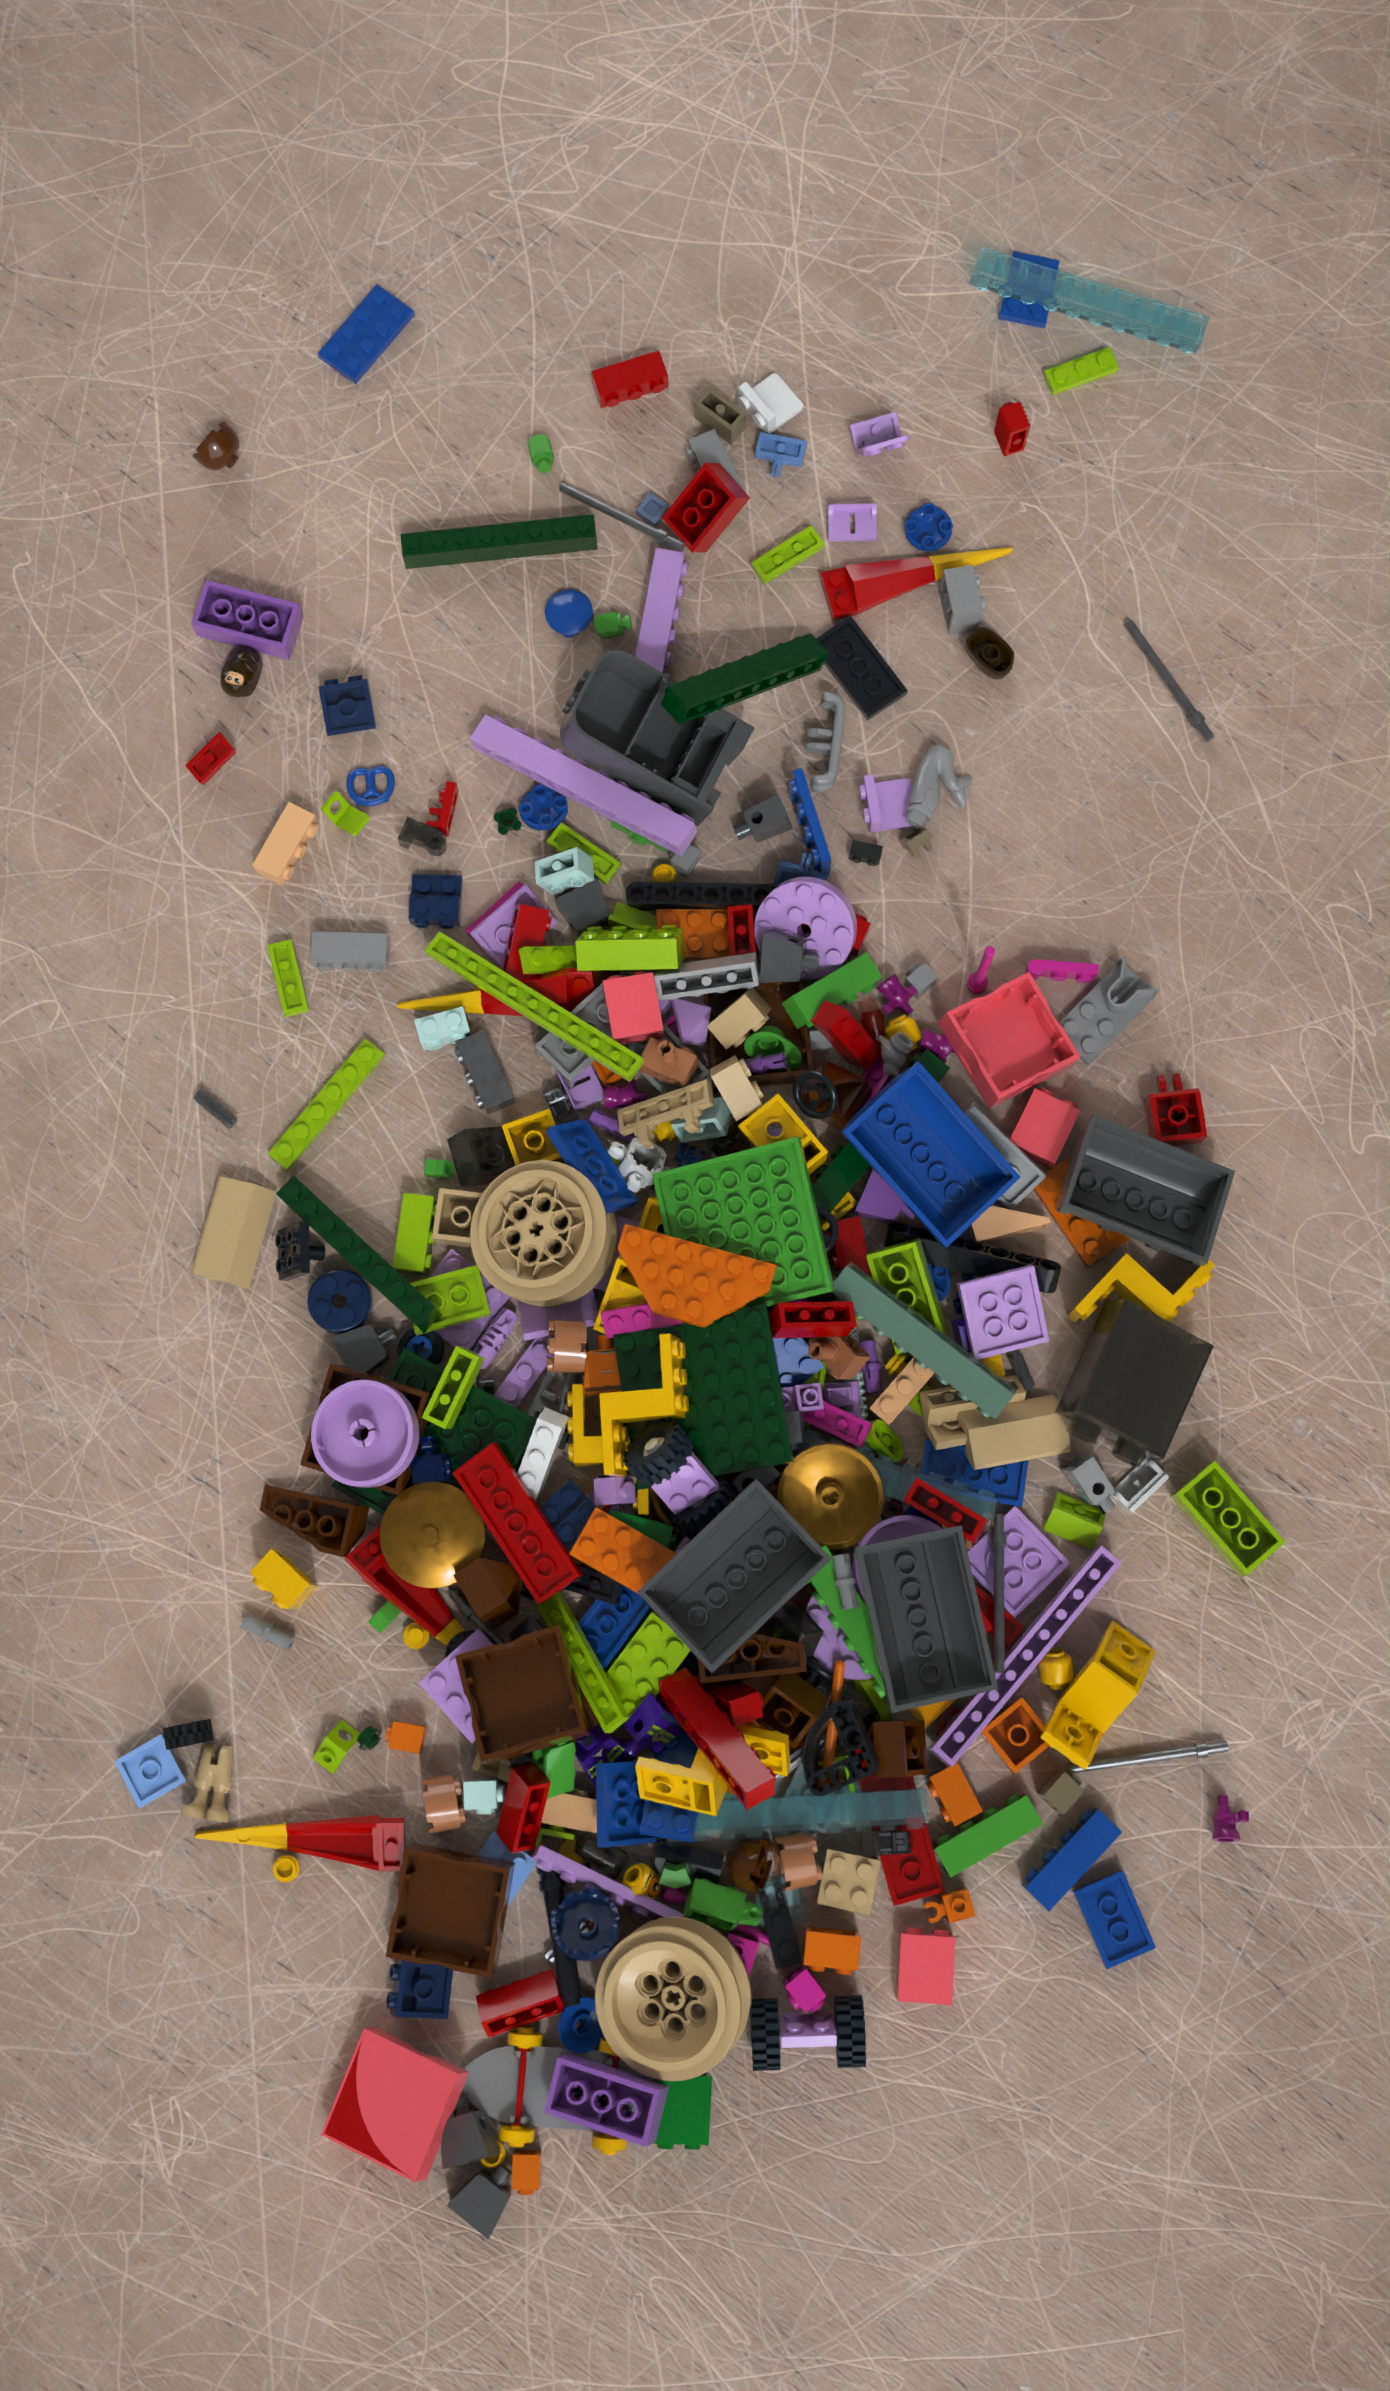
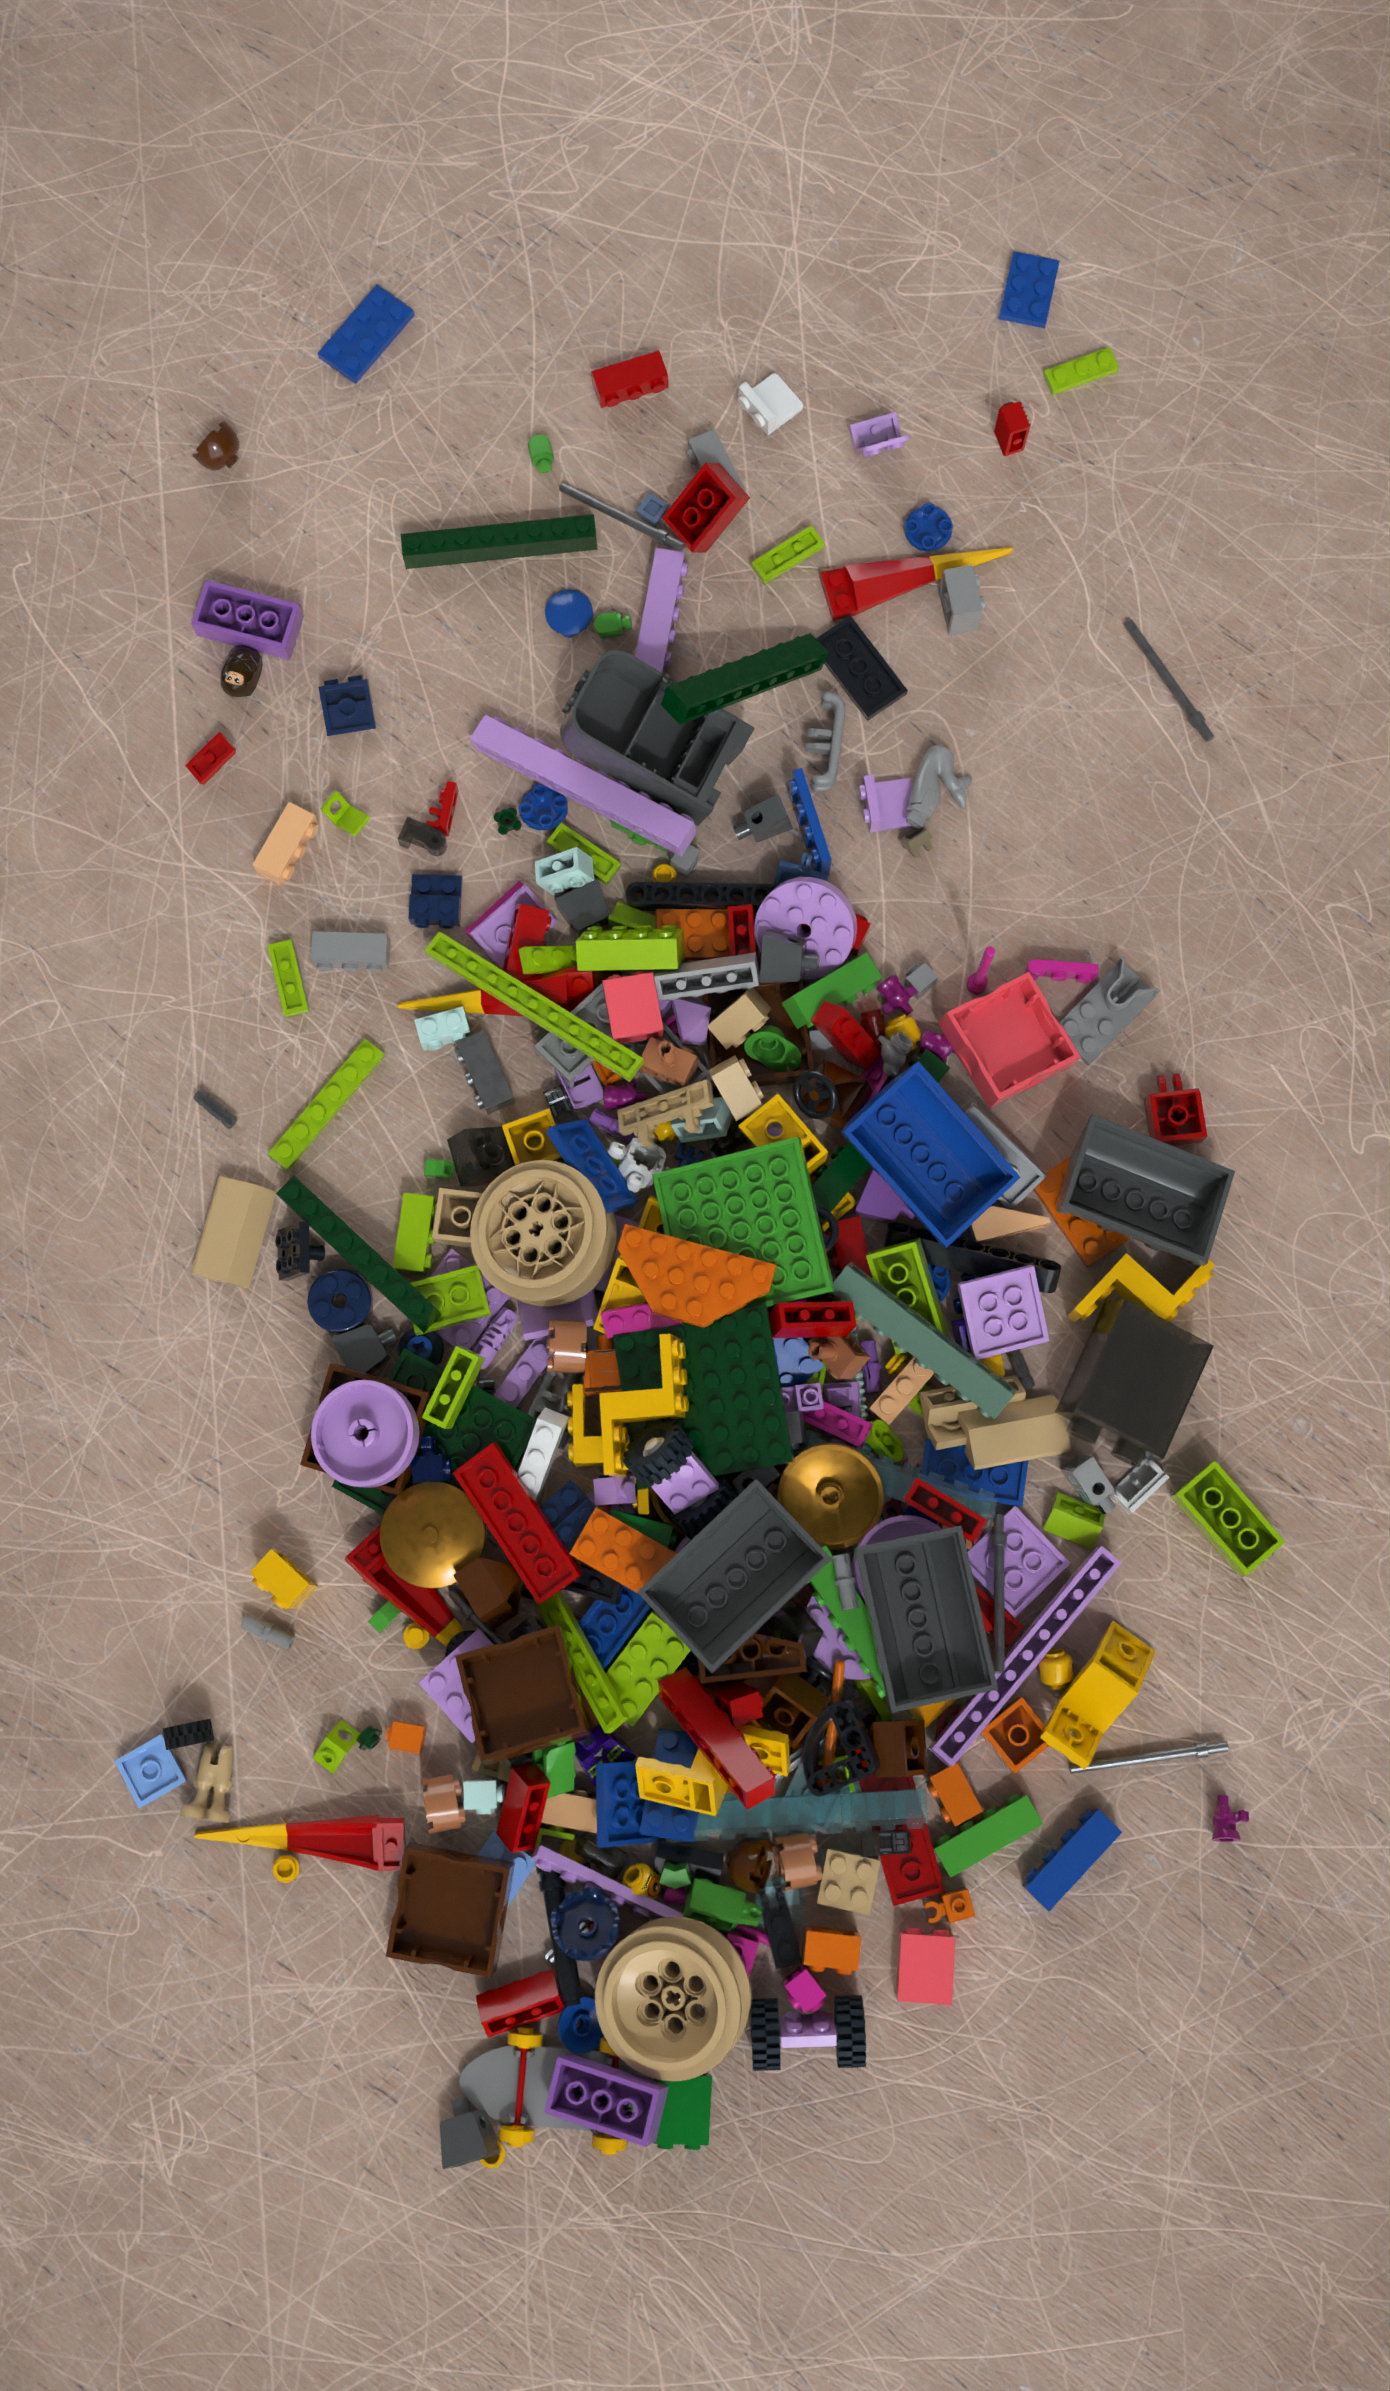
(322, 1521): reddish brown wedge -> none
(370, 786): blue piece -> none
(394, 2104): coral tile -> none
(419, 1990): dark blue plate -> none
(482, 2199): dark grey torso -> none
(526, 2171): orange brick -> none
(651, 1727): dark purple torso -> none
(720, 414): dark tan brick -> none
(769, 1062): medium lavender pin -> none
(780, 451): medium blue plate -> none
(865, 522): lavender piece -> none
(865, 853): pearl dark grey piece -> none
(990, 653): dark brown piece -> none
(1044, 1126): coral brick -> none
(1061, 1790): dark tan brick -> none
(1089, 301): clear light blue brick -> none
(1114, 1919): blue plate -> none

